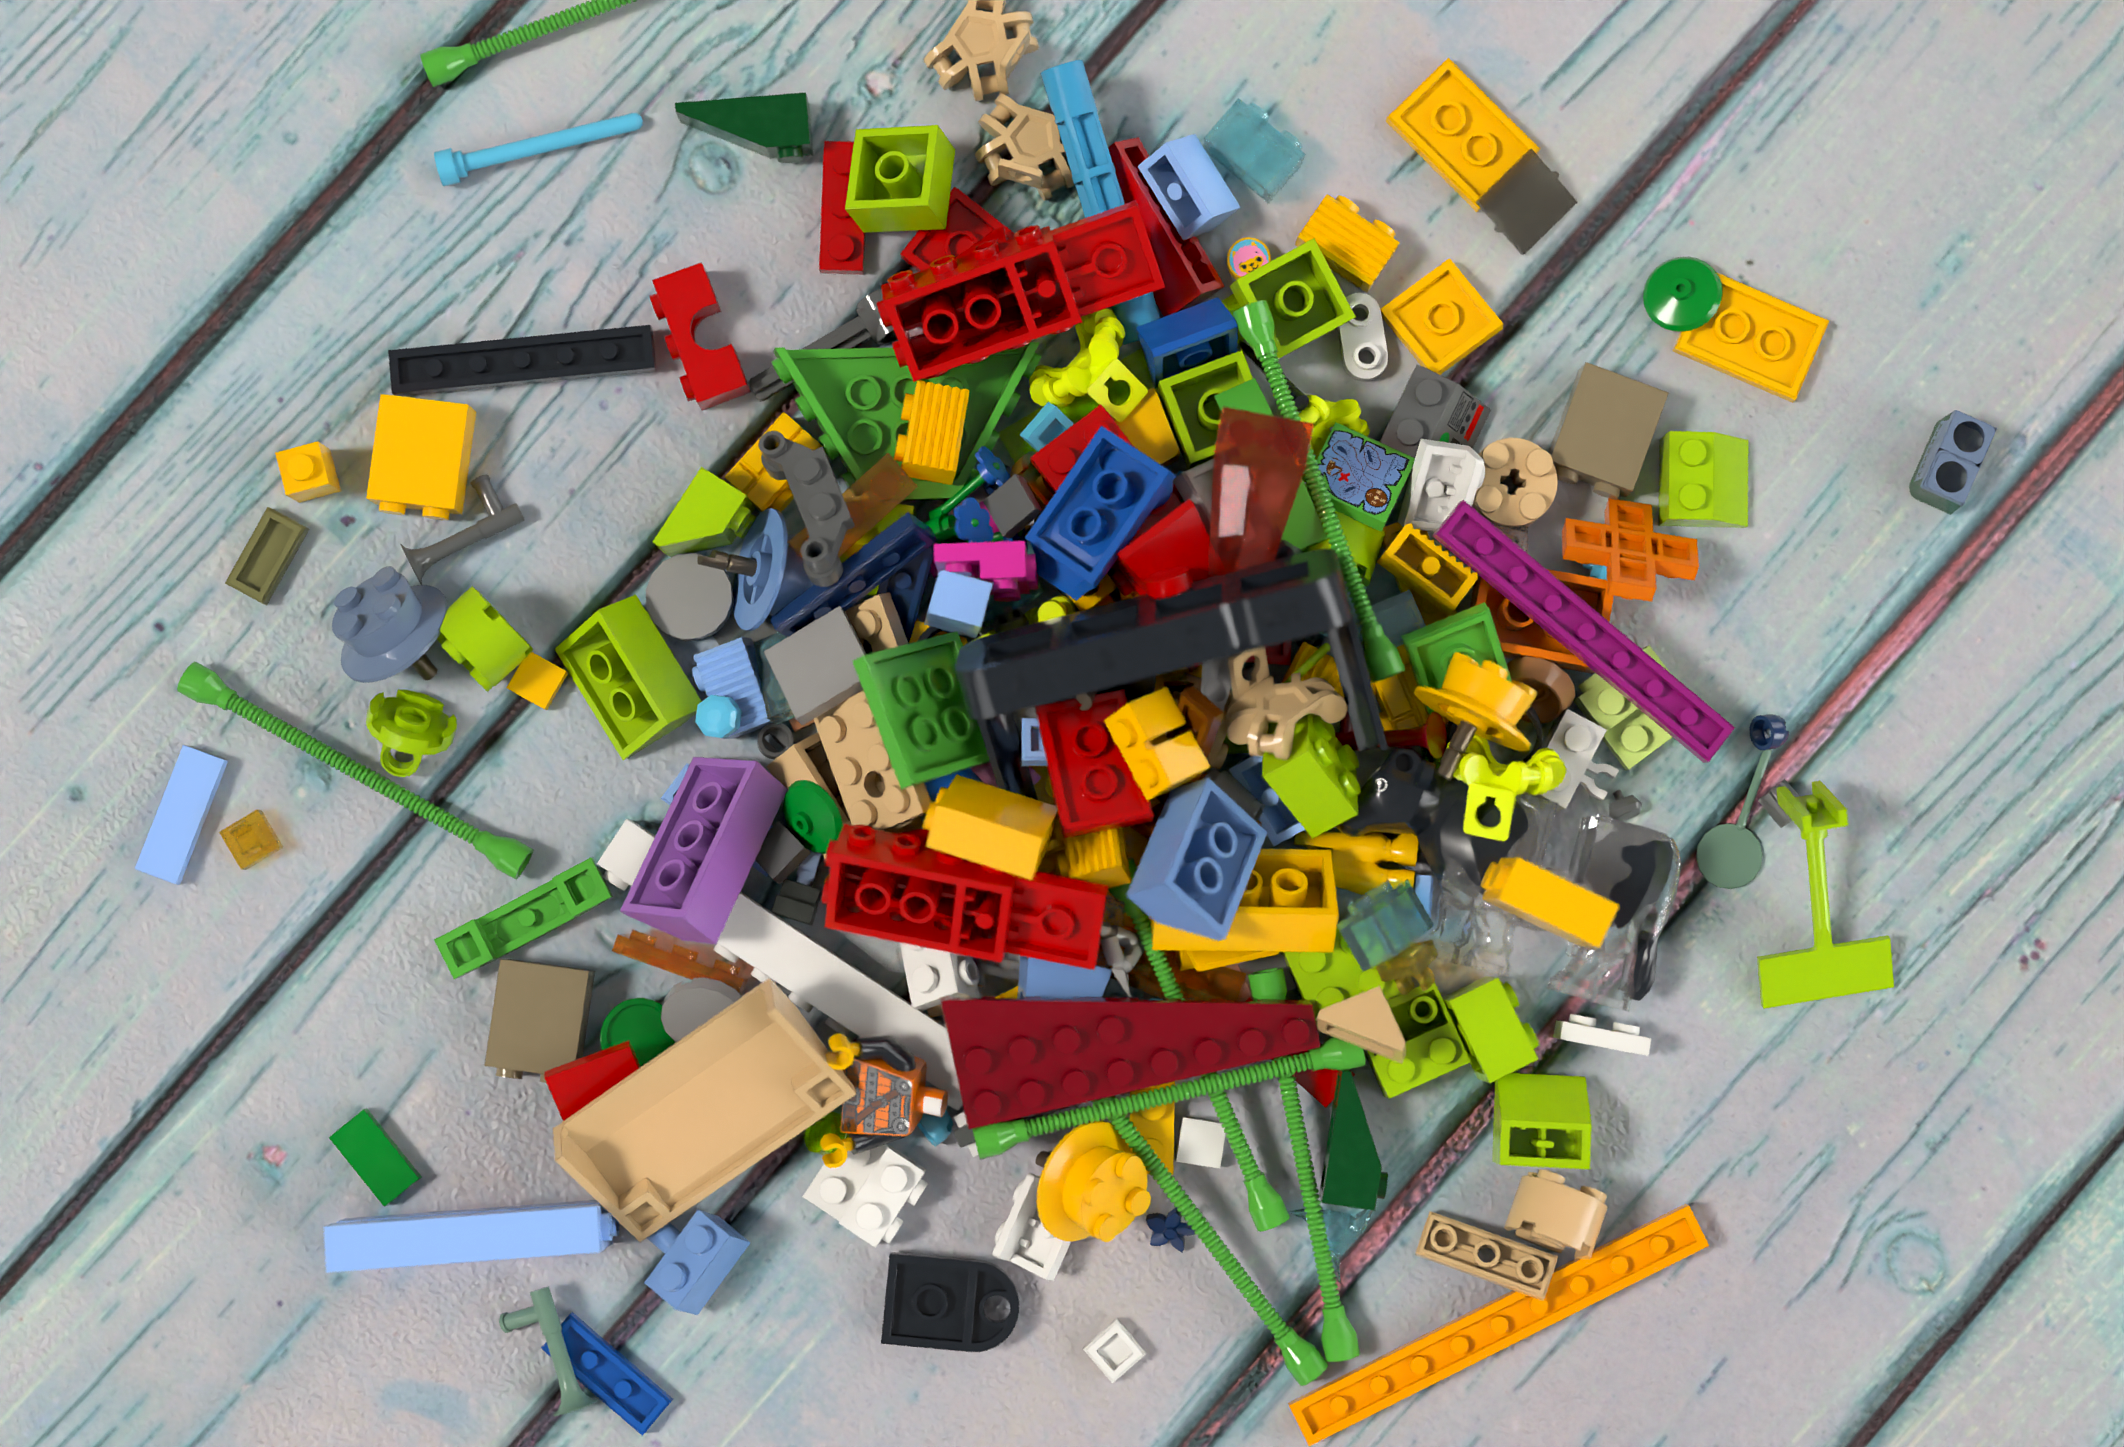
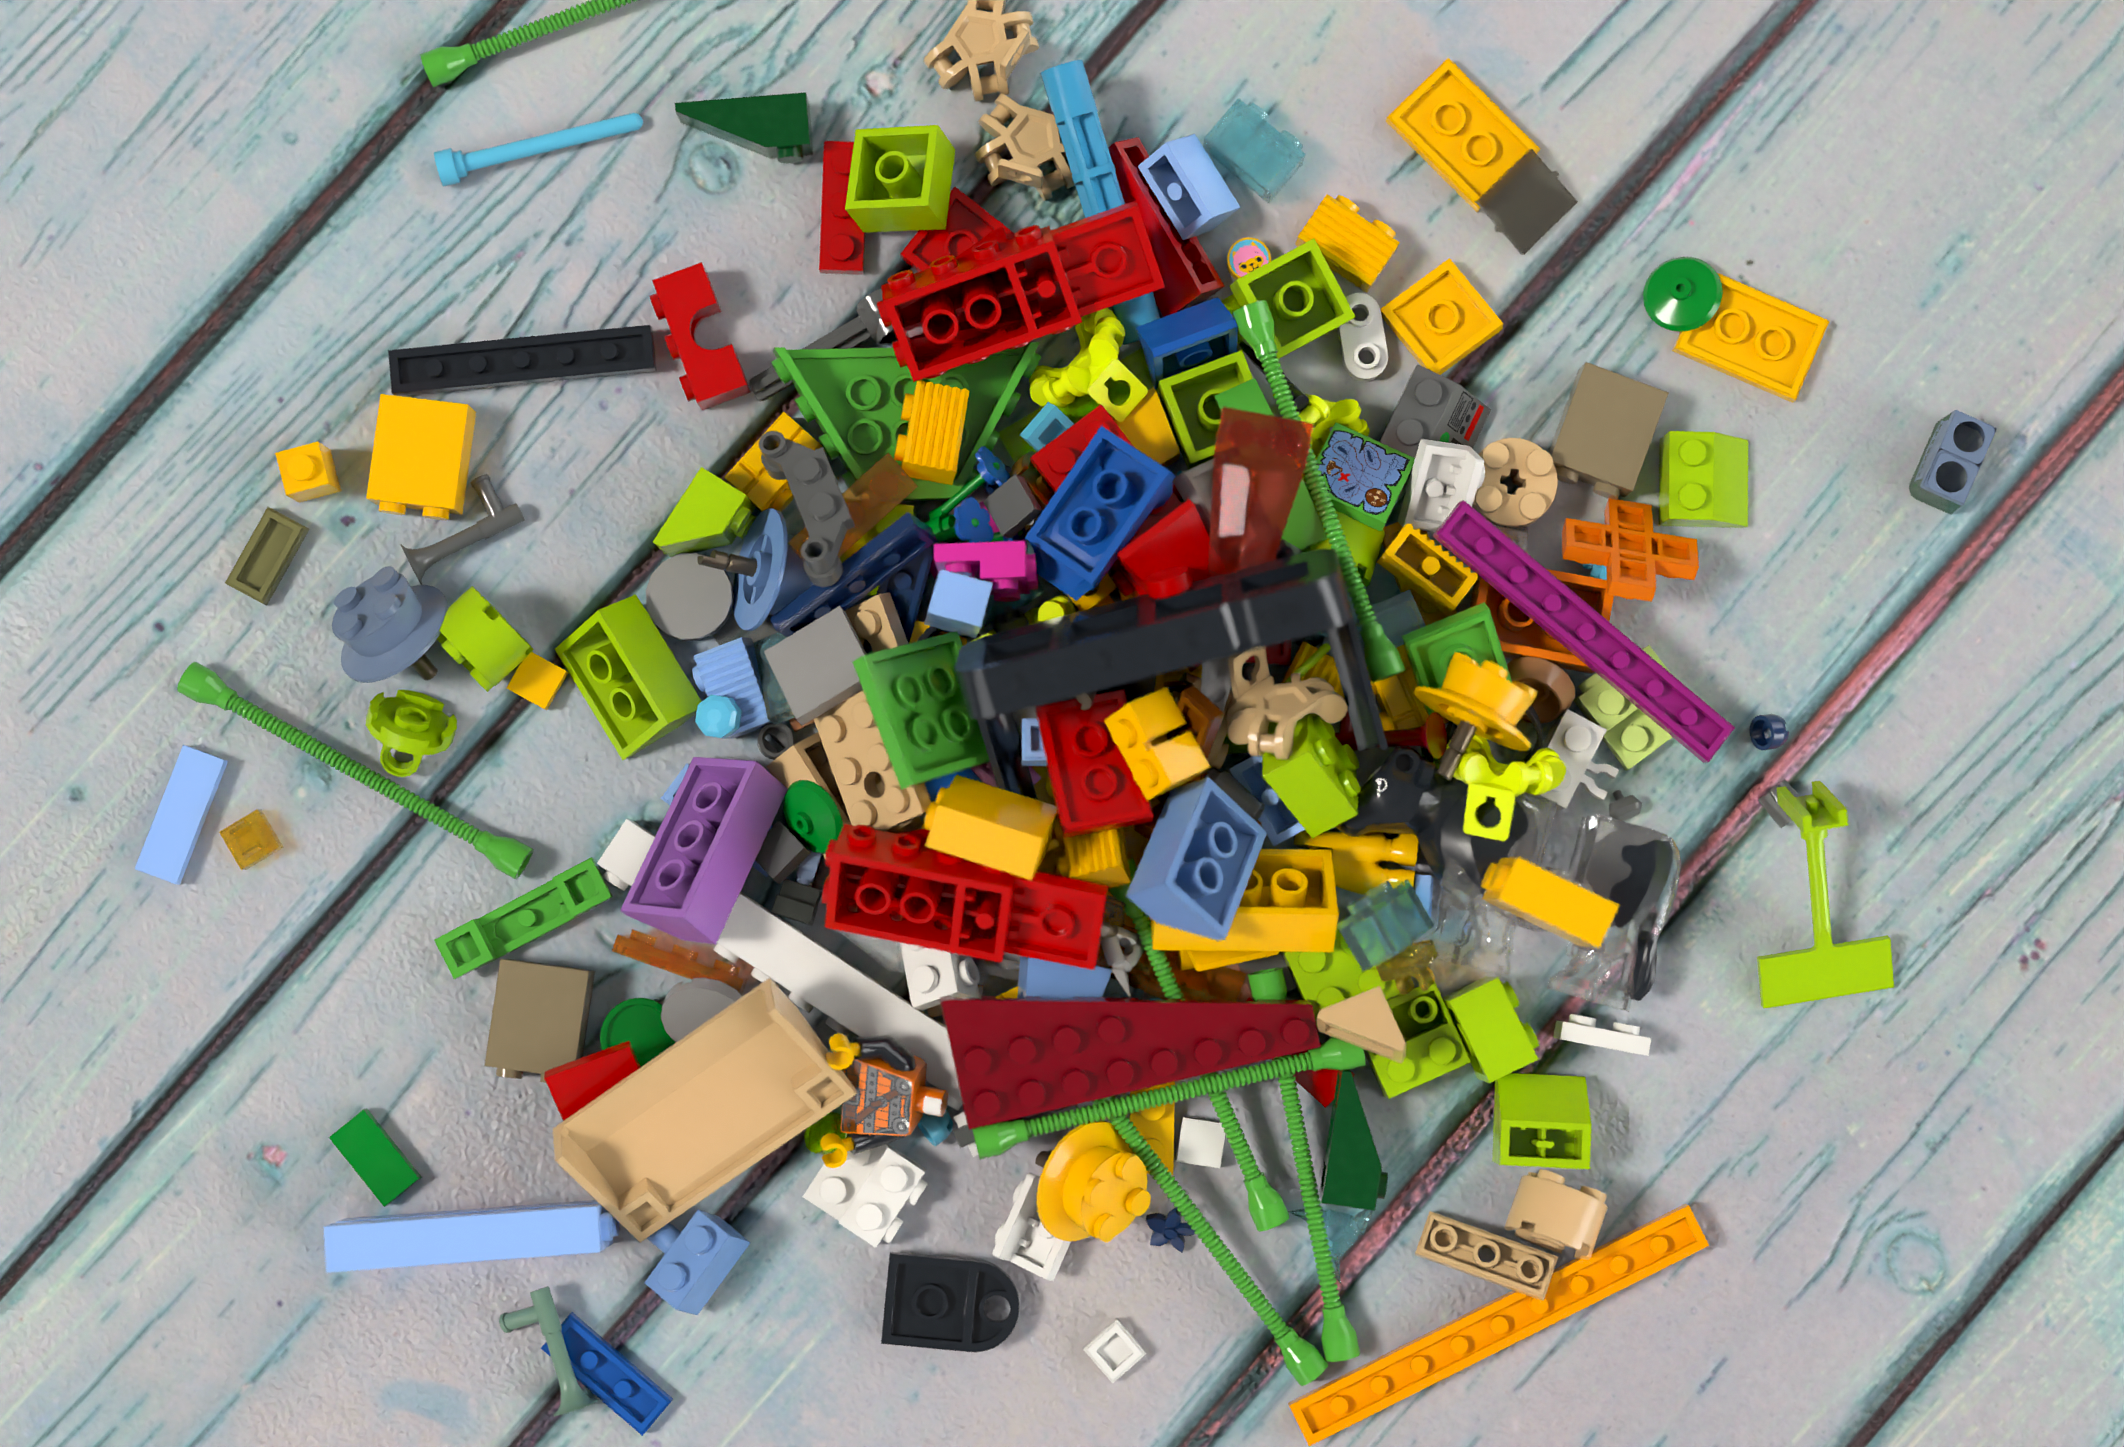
(1729, 852): sand green piece -> none

